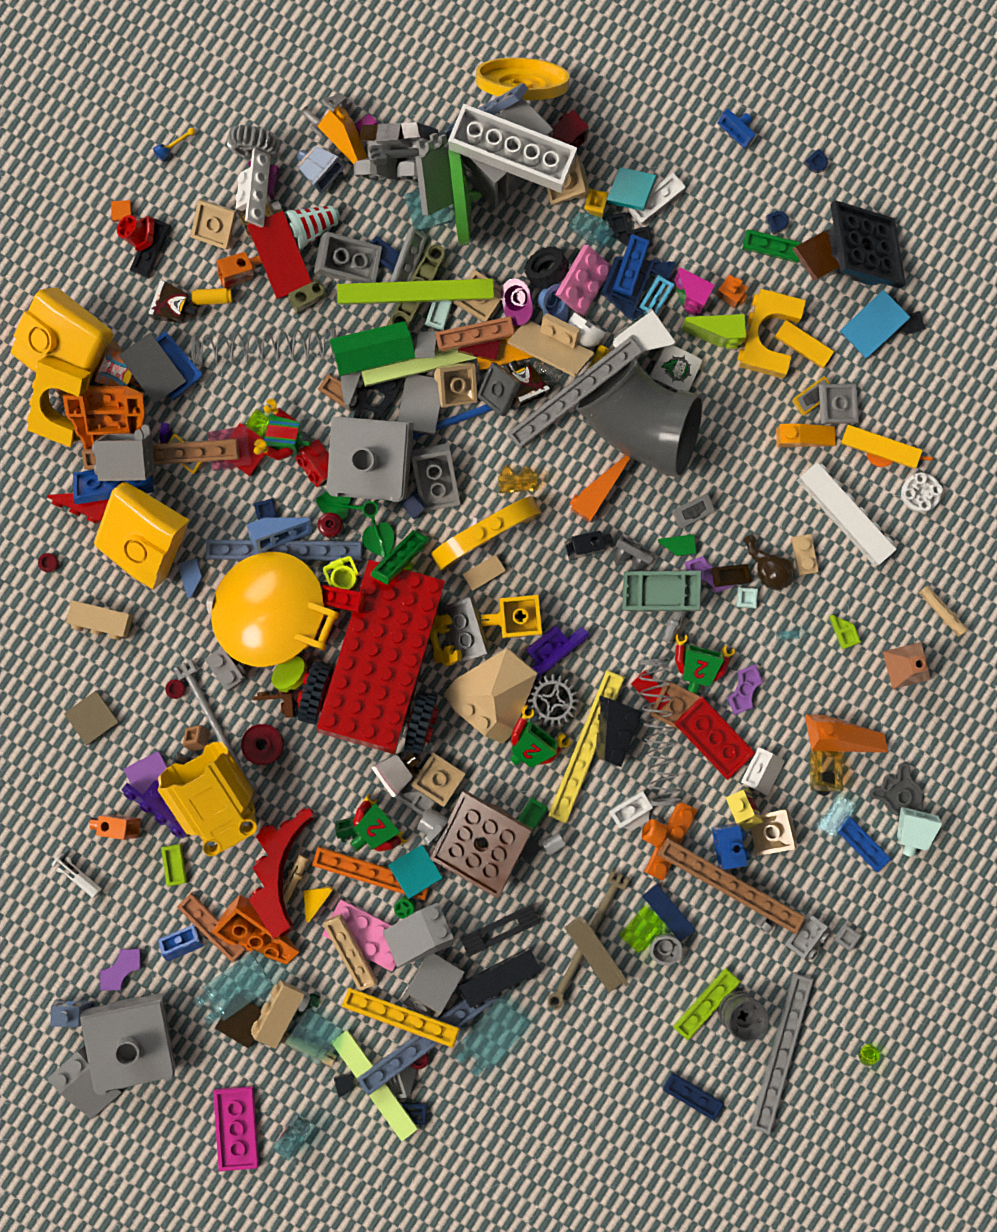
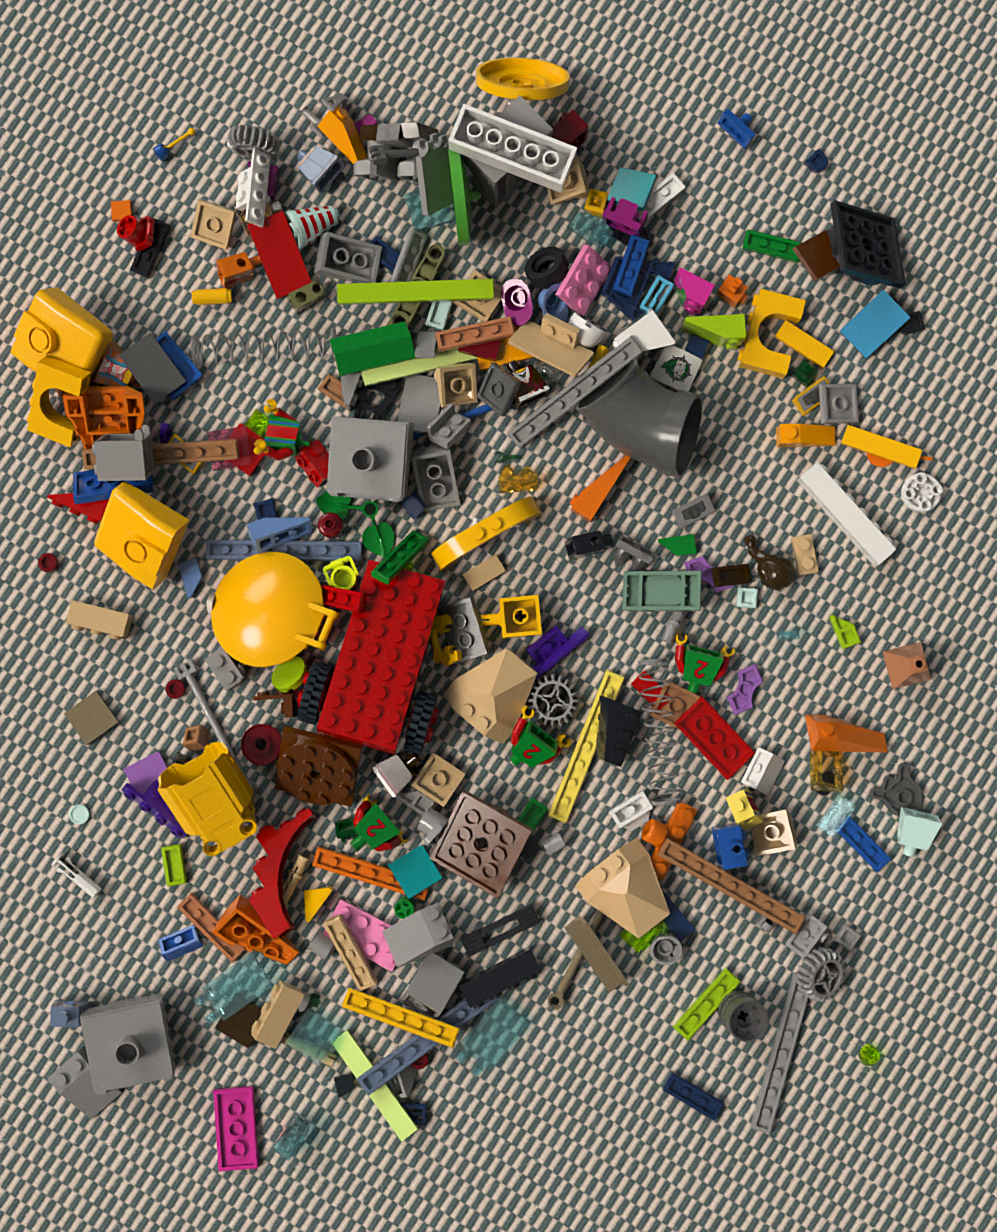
(79, 814): none -> light aqua piece
(113, 977): medium lavender tile -> none
(116, 826): orange torso -> none
(171, 304): torso -> none
(321, 945): none -> light grey brick
(332, 757): none -> reddish brown piece
(447, 427): none -> light grey bracket
(497, 104): sand blue tile -> none
(506, 457): none -> clear green hand
(624, 217): none -> magenta panel
(626, 889): none -> tan wedge
(697, 346): none -> dark blue tile
(777, 221): dark blue tile -> none
(804, 373): none -> dark green tile
(823, 969): none -> light grey gear
(949, 617): tan pin -> none

